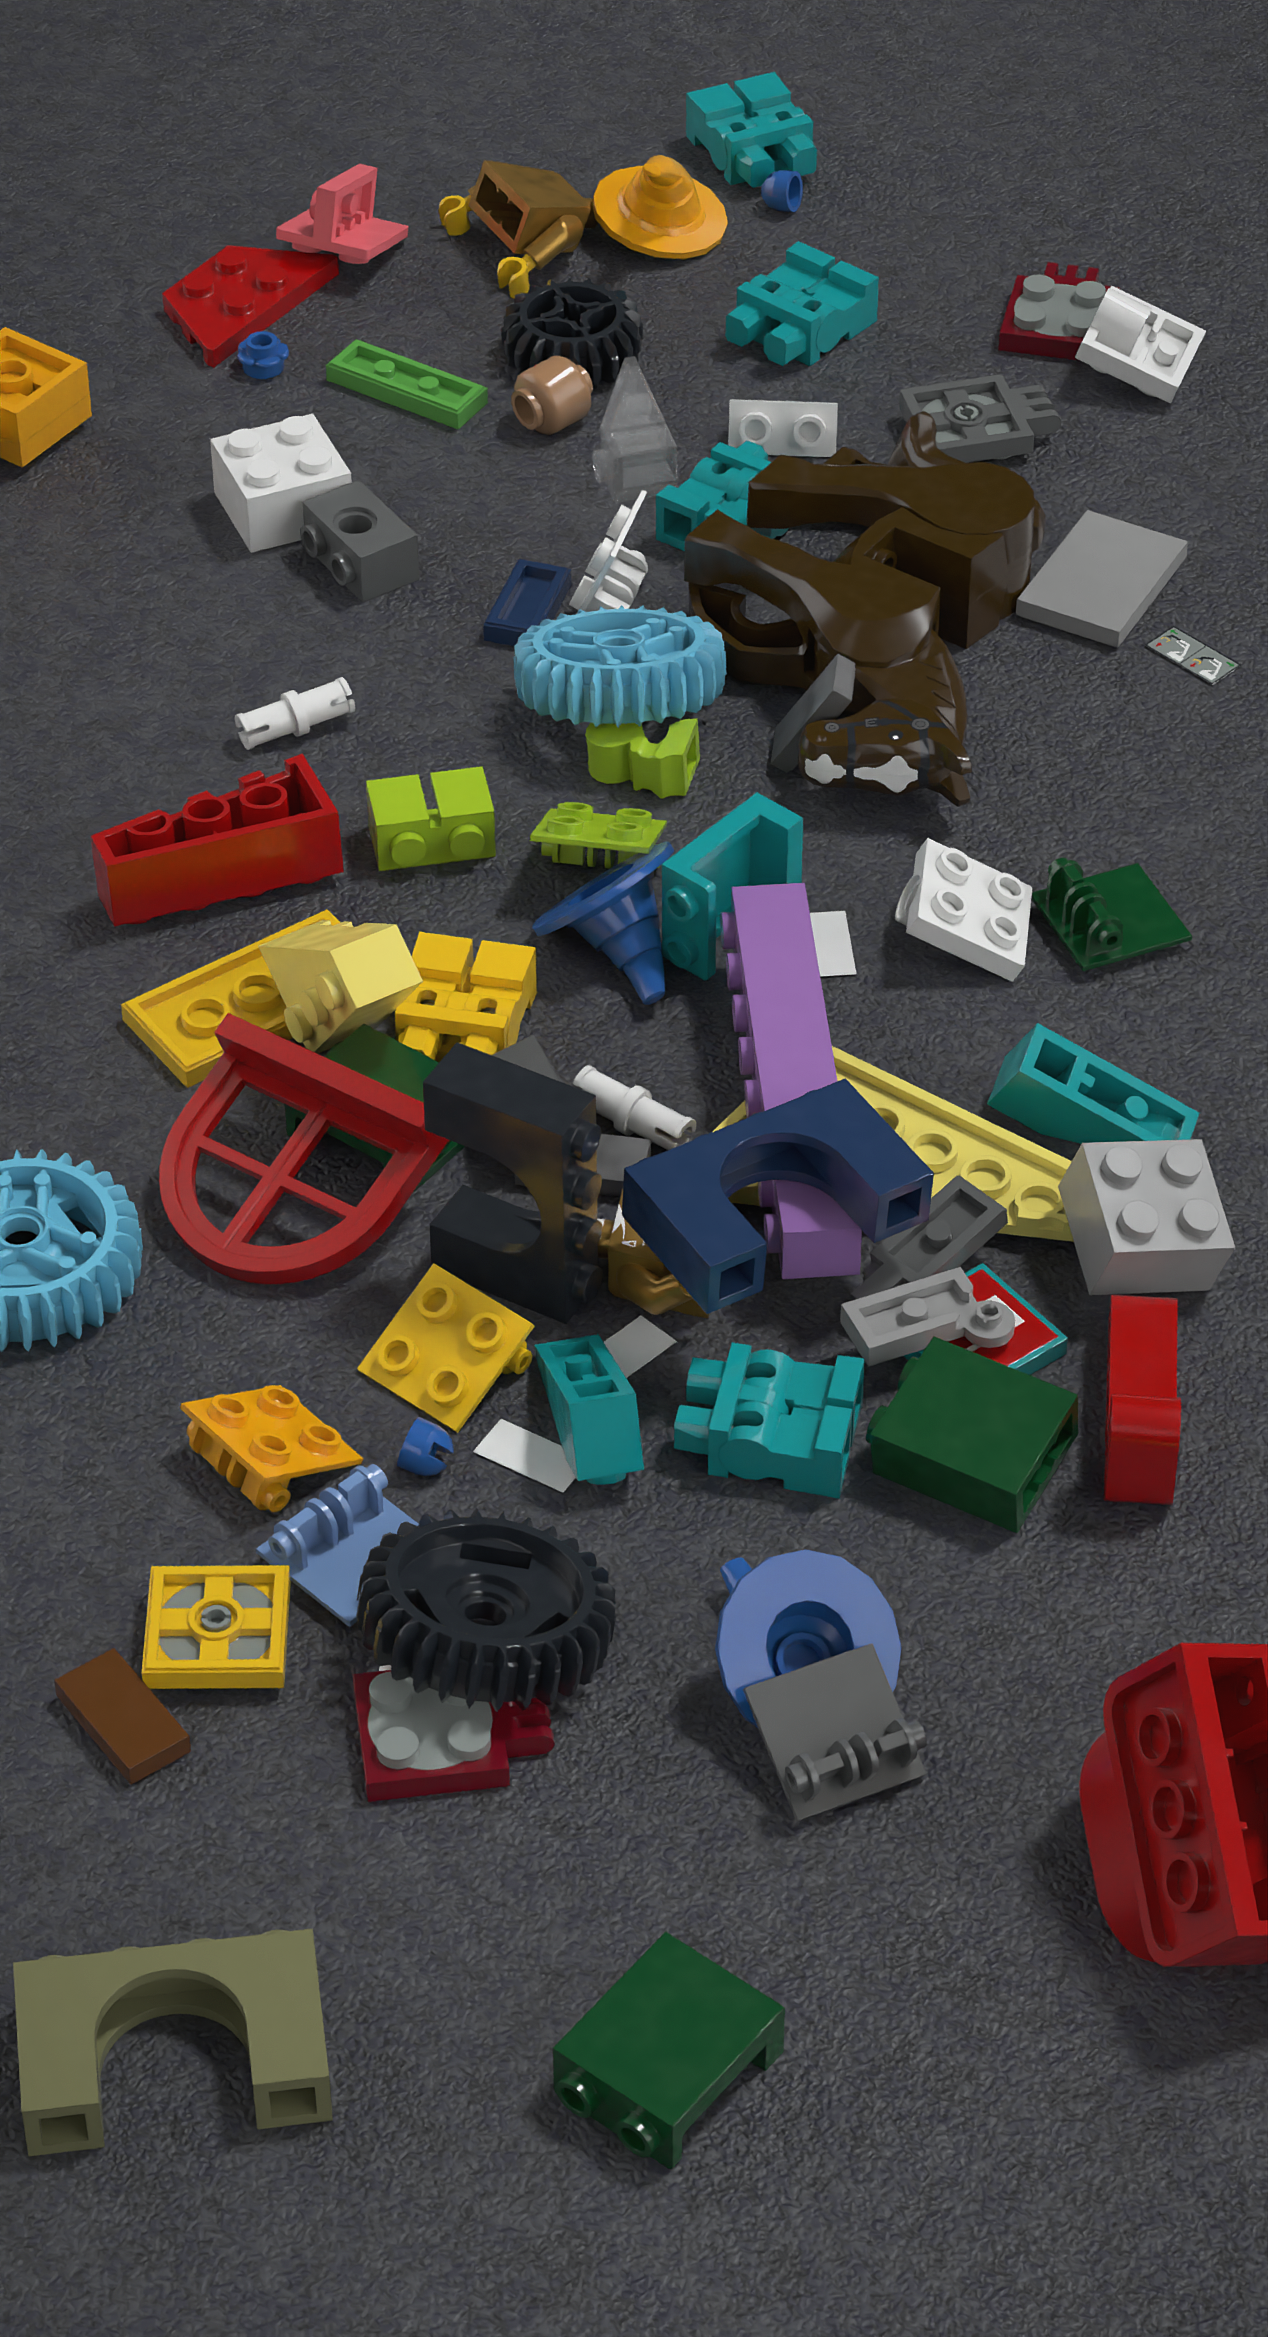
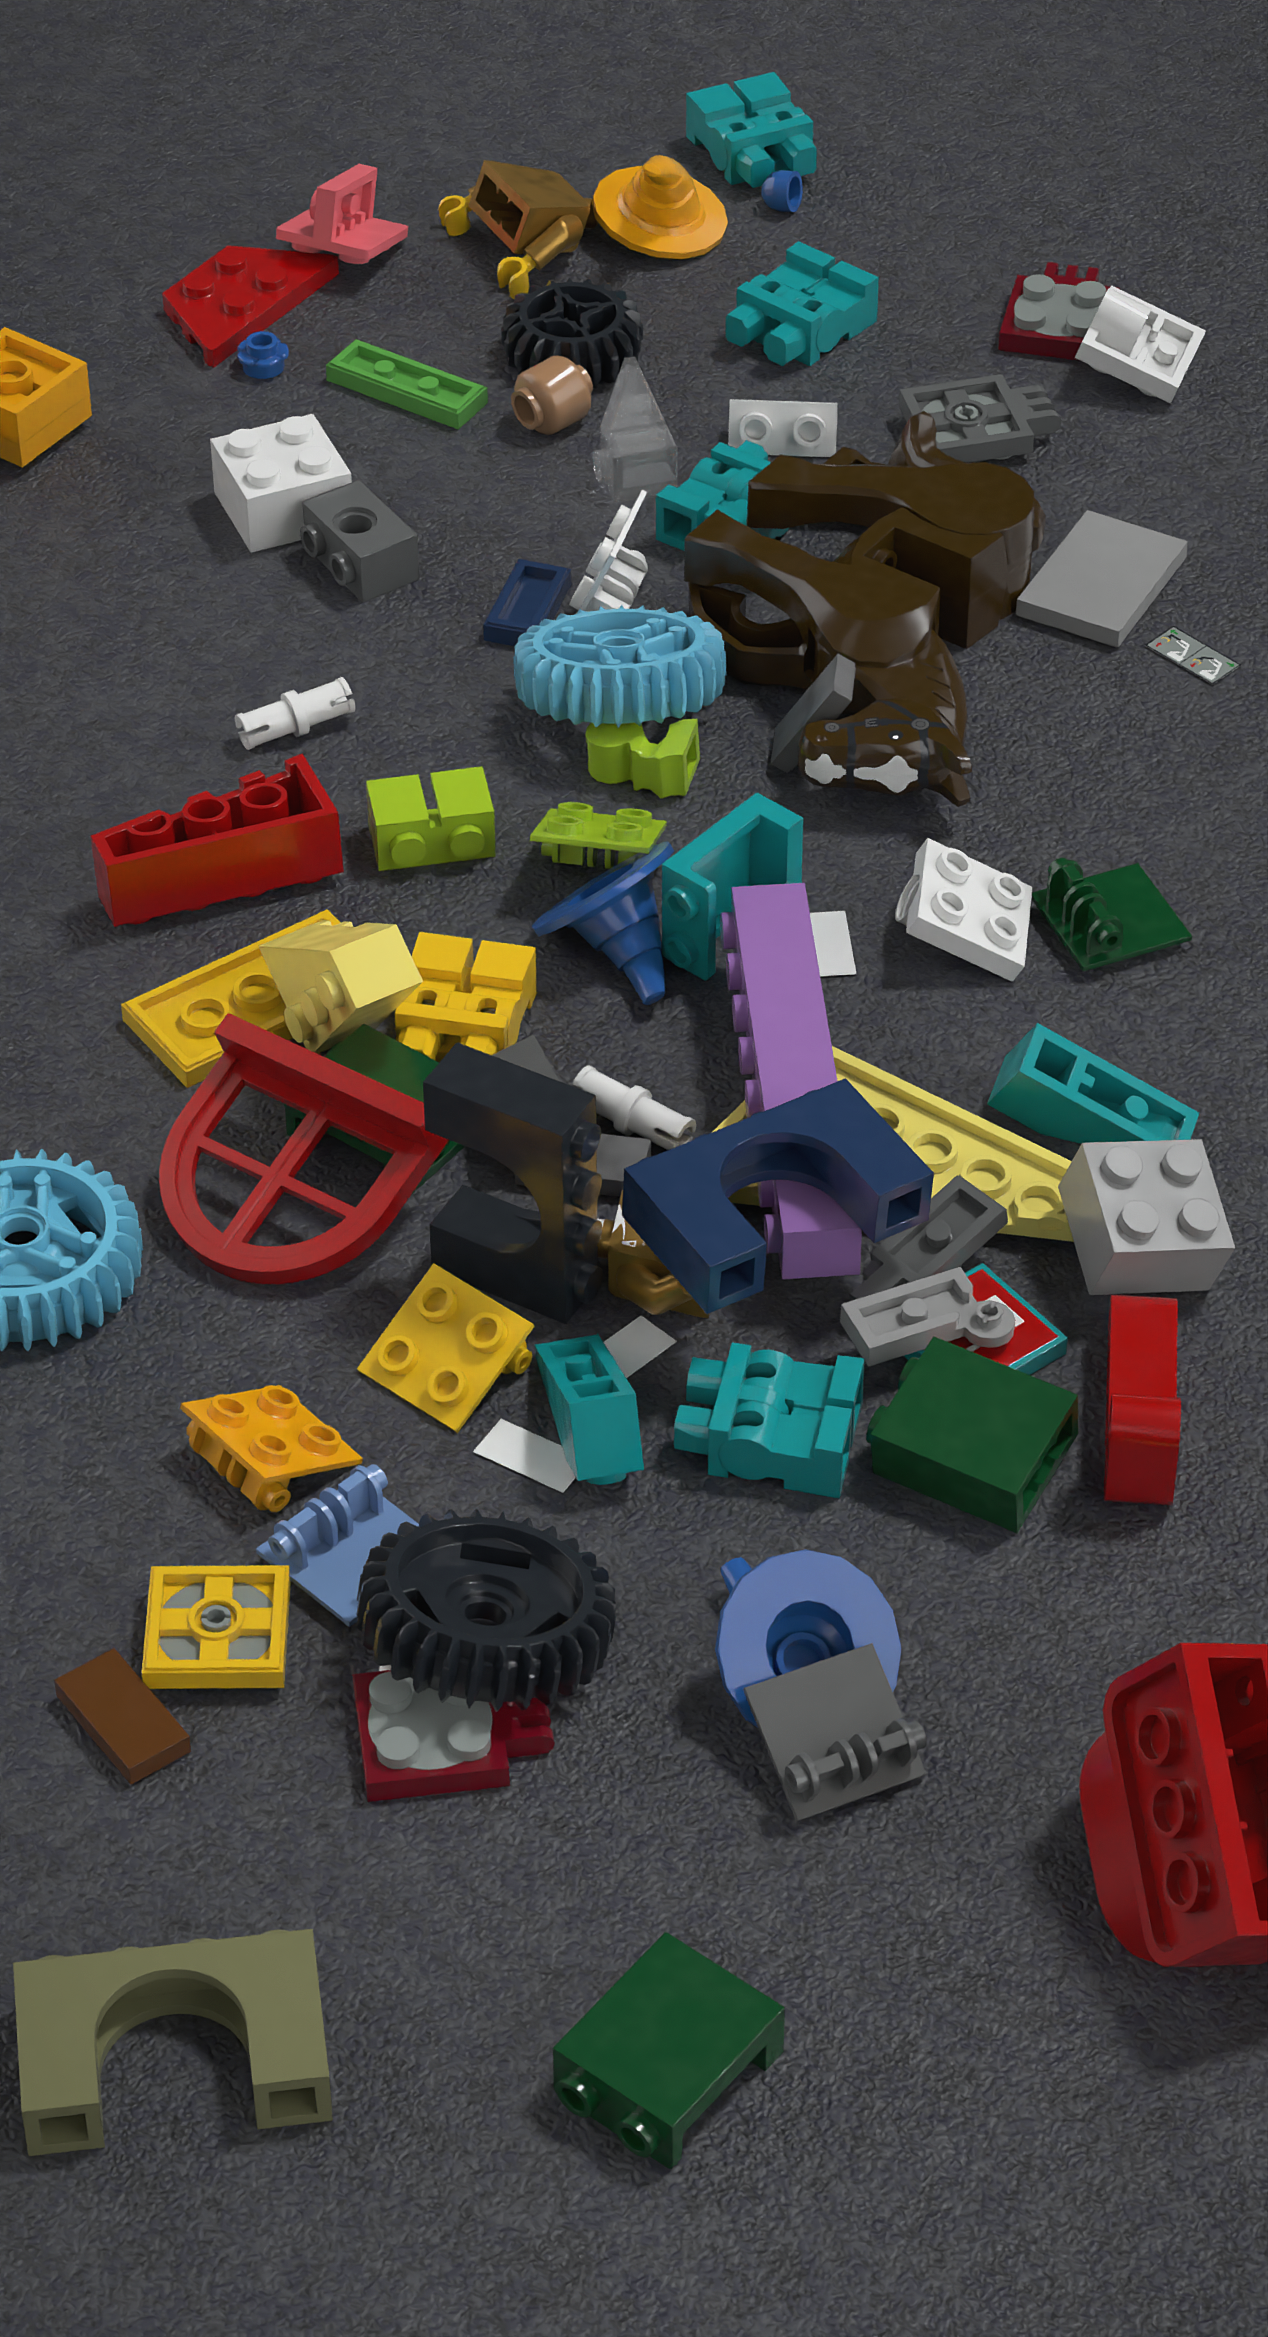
(422, 1446): blue hinge -> none

